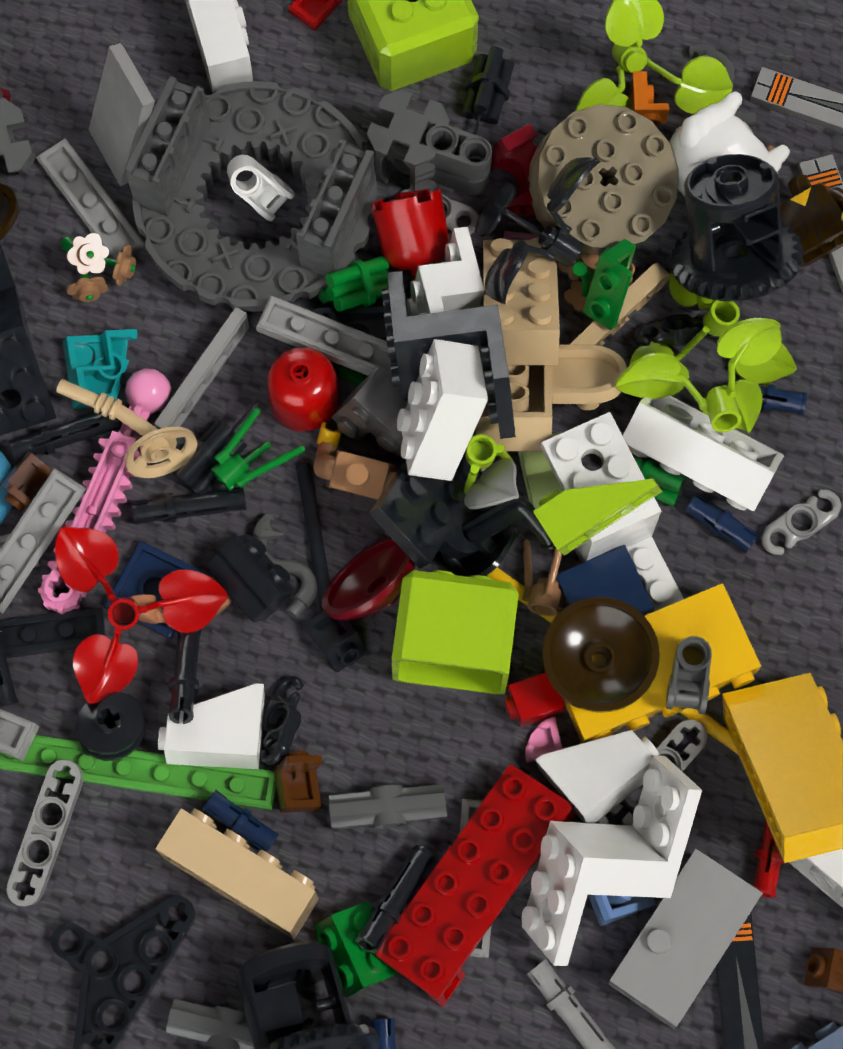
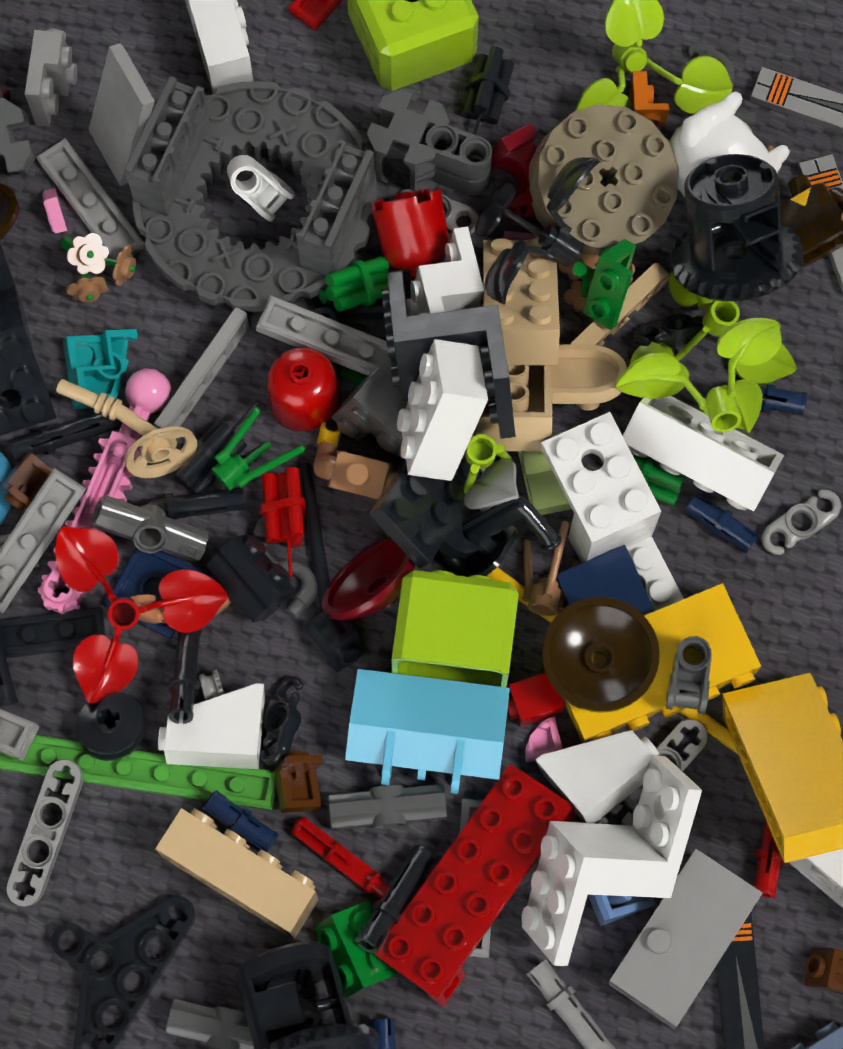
(49, 74): none -> light grey plate
(54, 210): none -> bright pink tile
(131, 523): none -> dark grey piece
(210, 685): none -> light grey bush
(283, 509): none -> red piece
(339, 857): none -> red piece
(427, 725): none -> medium azure piece
(584, 512): lime slope -> none

